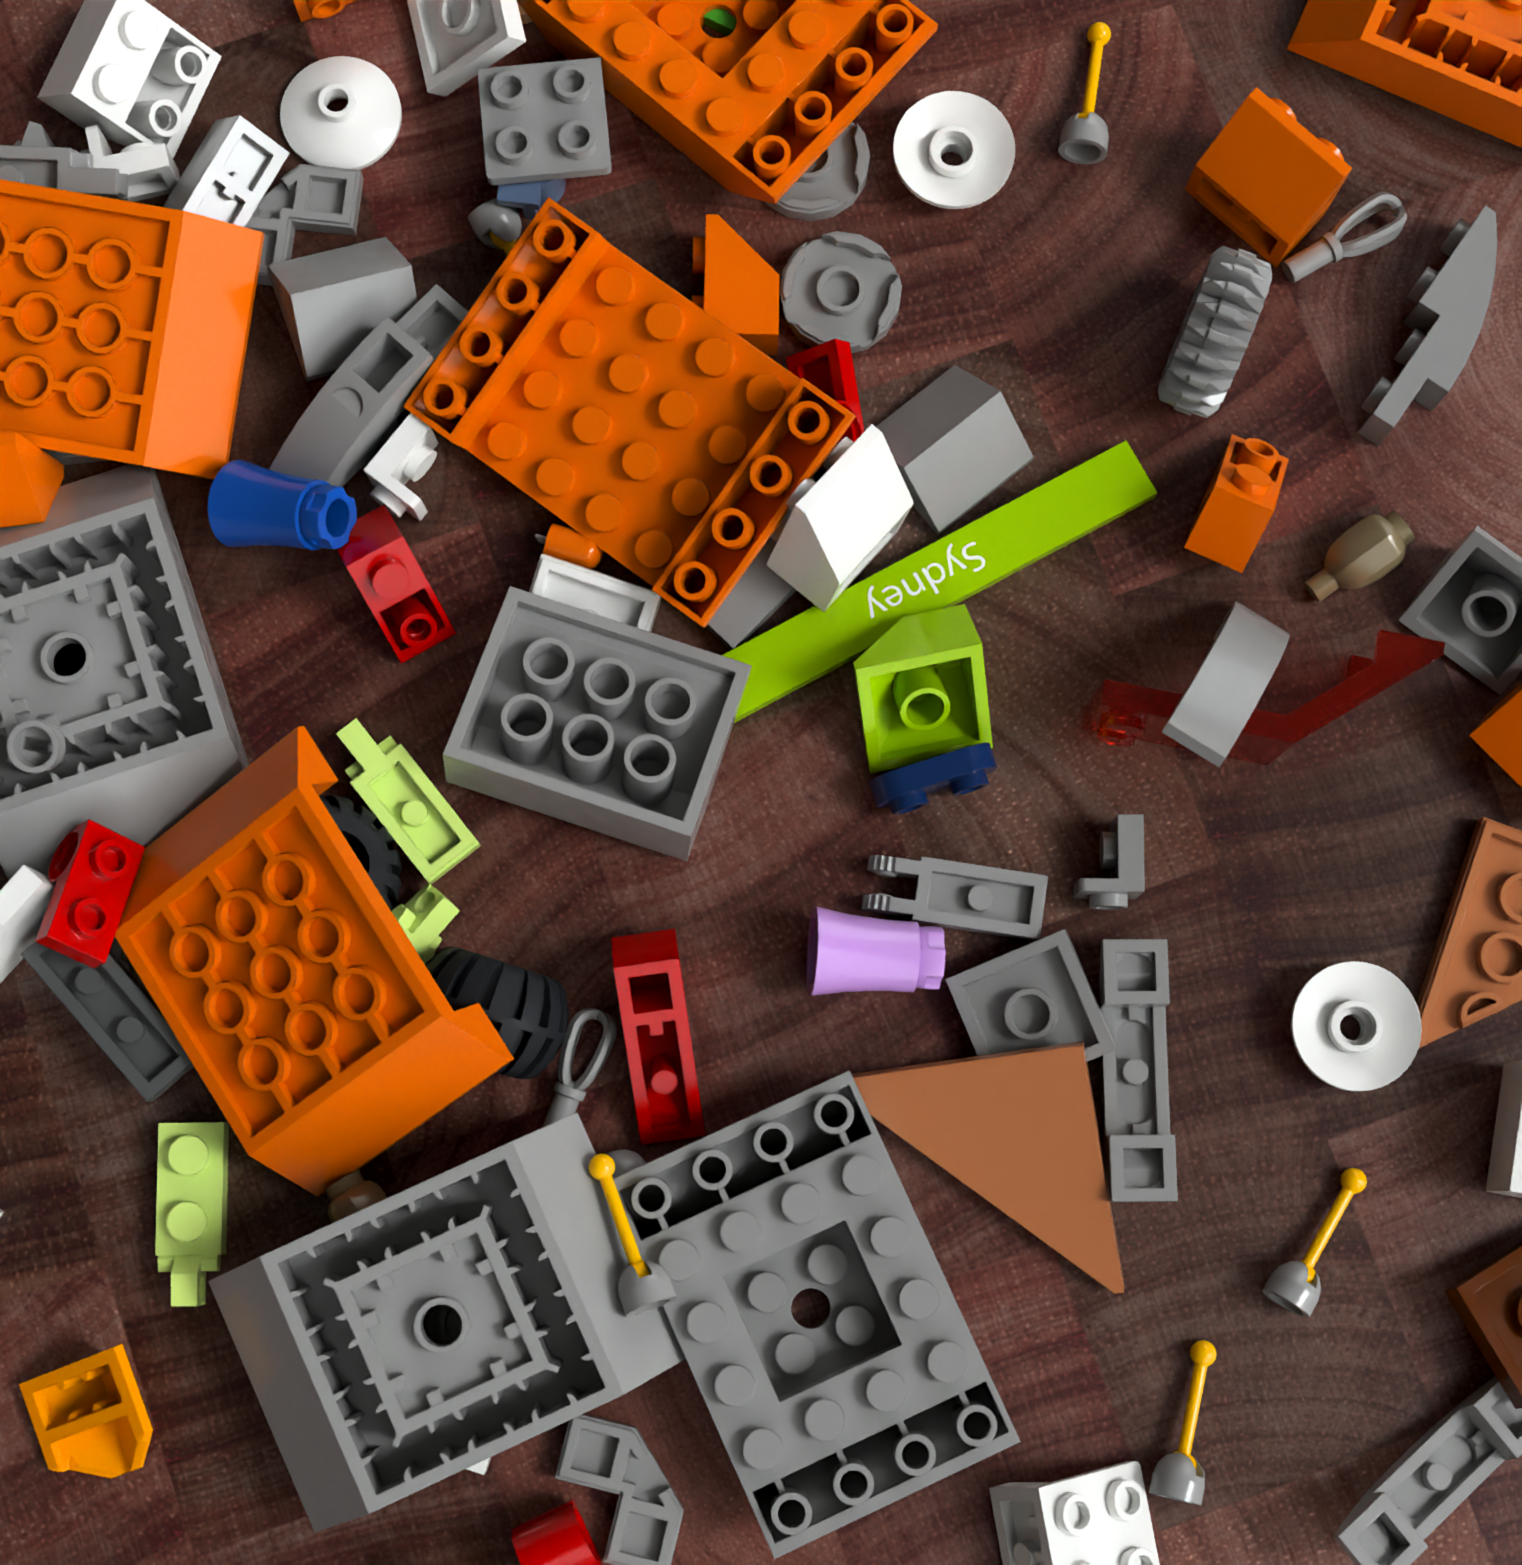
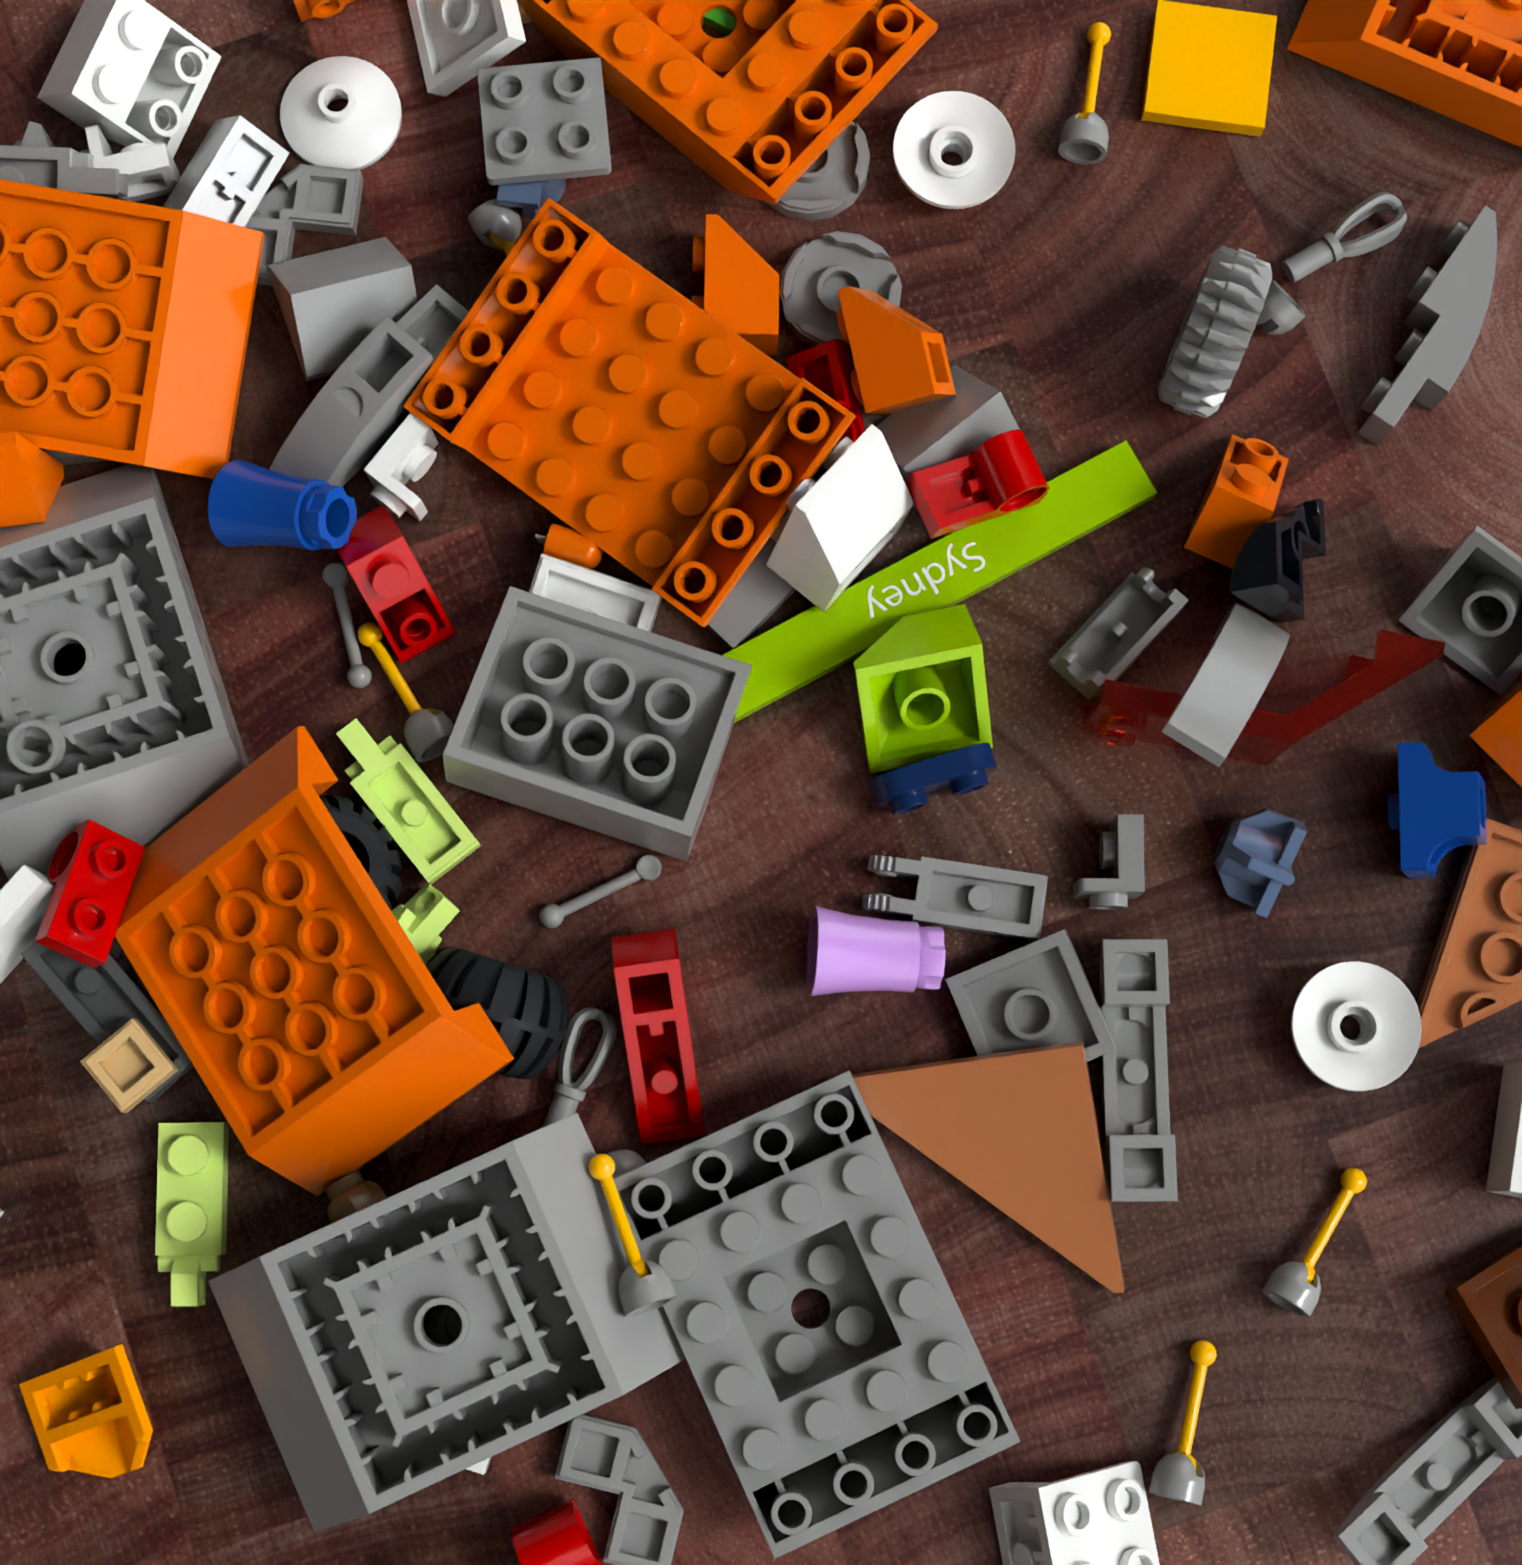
(129, 1065): none -> tan tile
(337, 578): none -> light grey hinge
(425, 729): none -> hinge
(647, 869): none -> light grey hinge
(893, 353): none -> orange slope
(980, 486): none -> red plate
(1117, 633): none -> light grey hinge
(1209, 68): none -> yellow tile
(1258, 857): none -> sand blue piece
(1268, 176): orange slope -> none
(1270, 562): none -> black slope
(1279, 311): none -> light grey hinge
(1362, 555): dark tan plant -> none
(1434, 810): none -> blue brick

